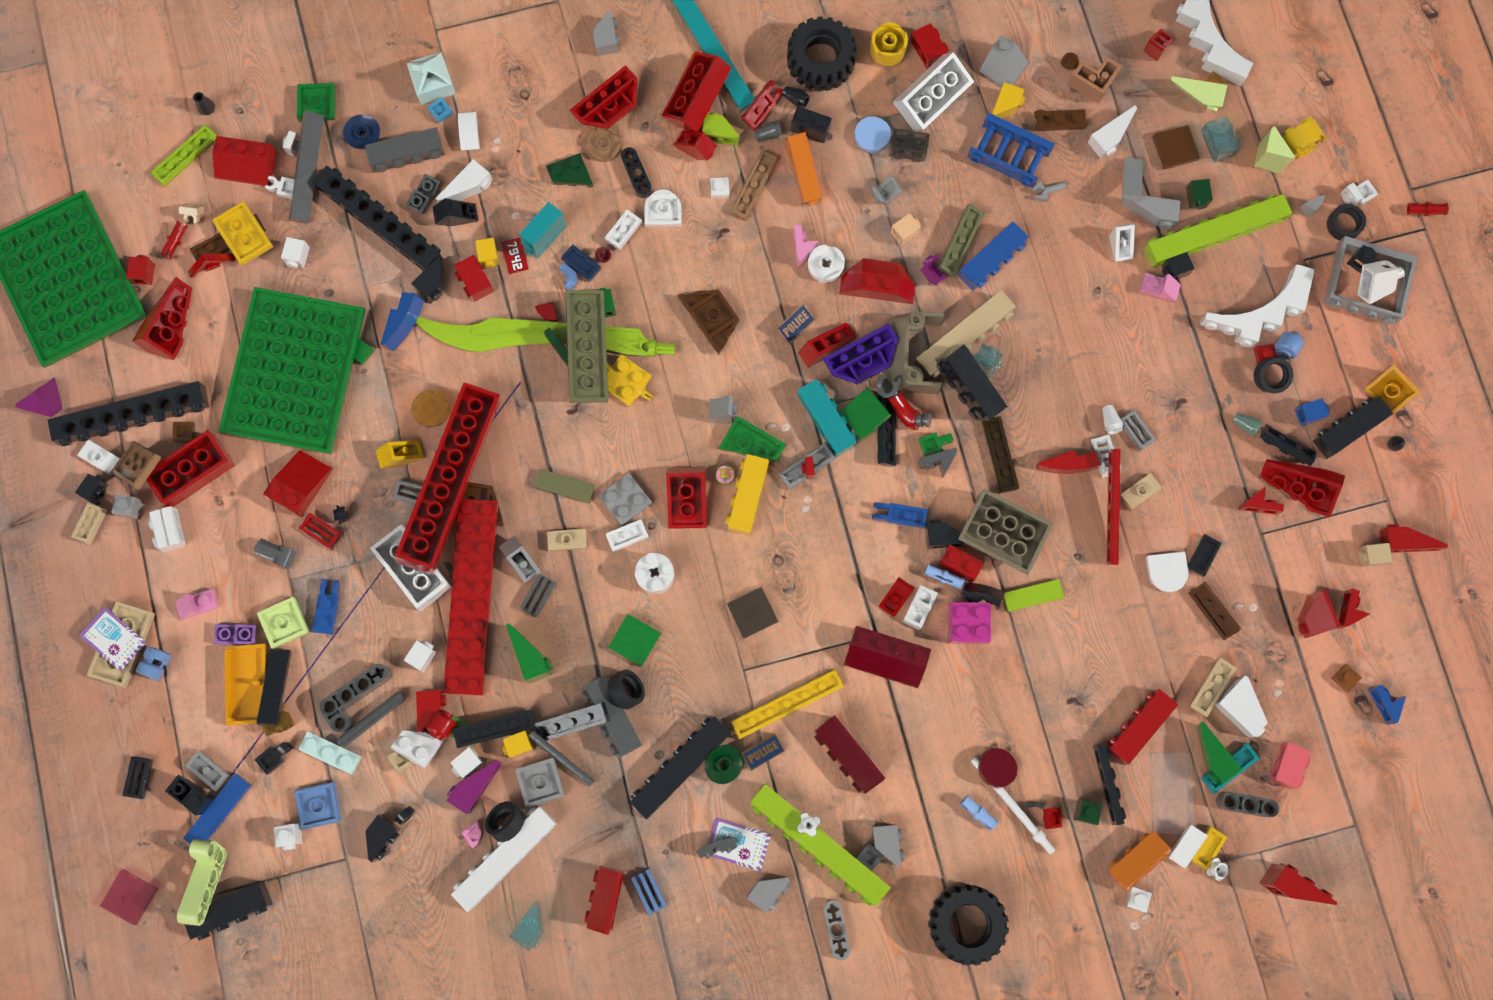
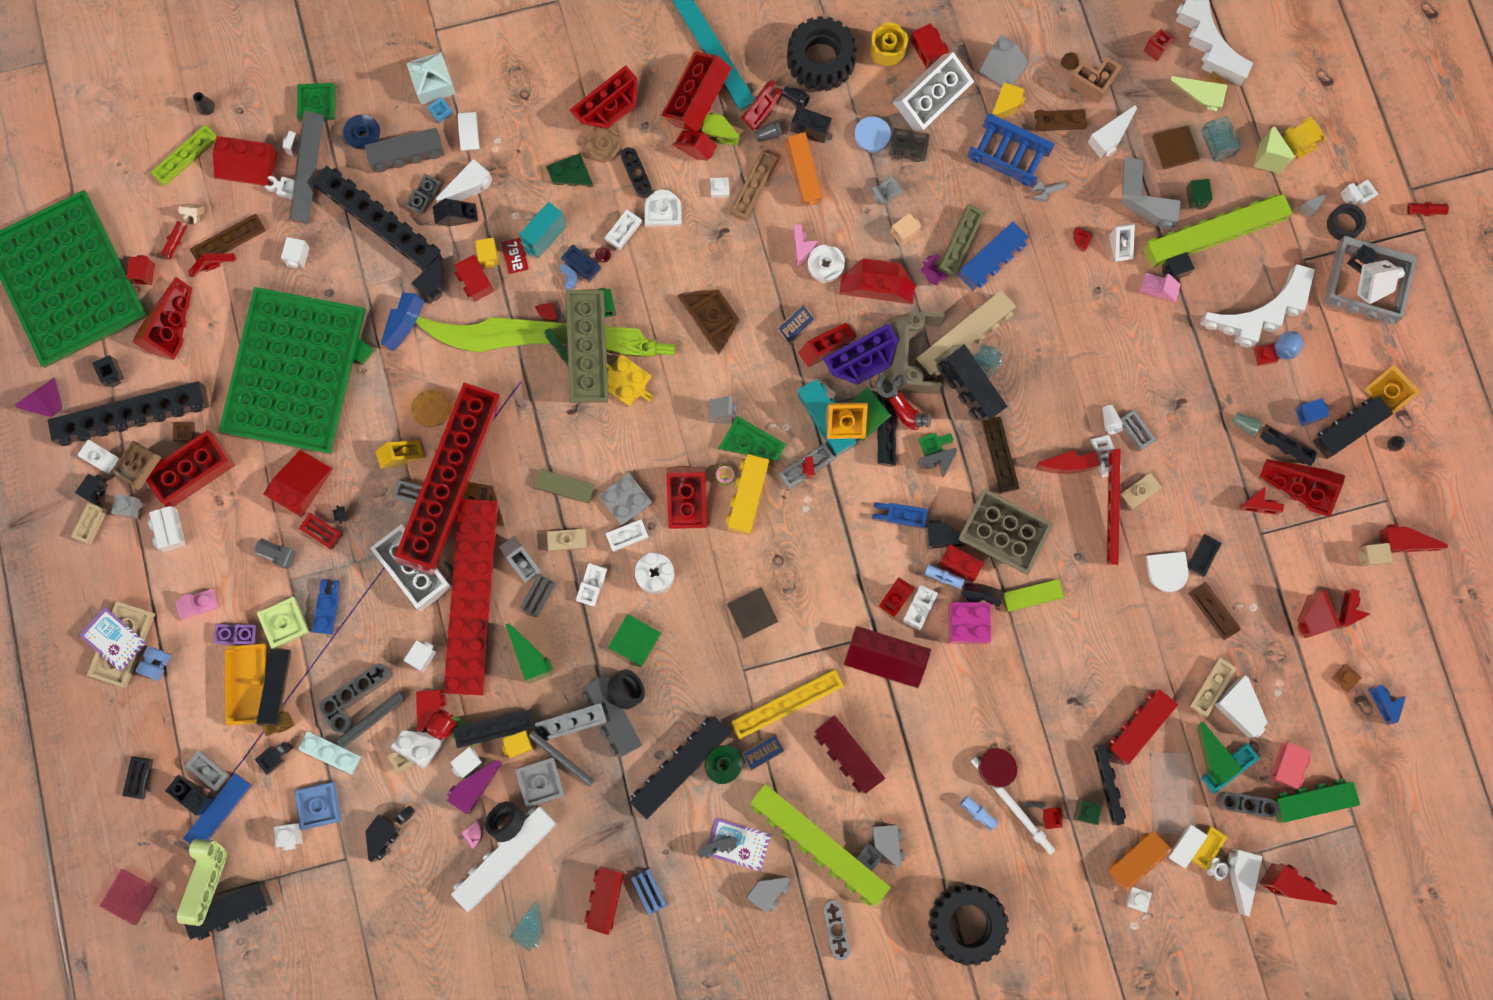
(105, 367): none -> black brick
(242, 233): yellow tile -> none
(591, 584): none -> white slope
(604, 35): light grey slope -> none
(811, 830): white plate -> none
(846, 420): none -> light orange slope
(1081, 238): none -> red tile
(1244, 874): none -> white slope
(1286, 379): black tyre -> none
(1316, 801): none -> green brick

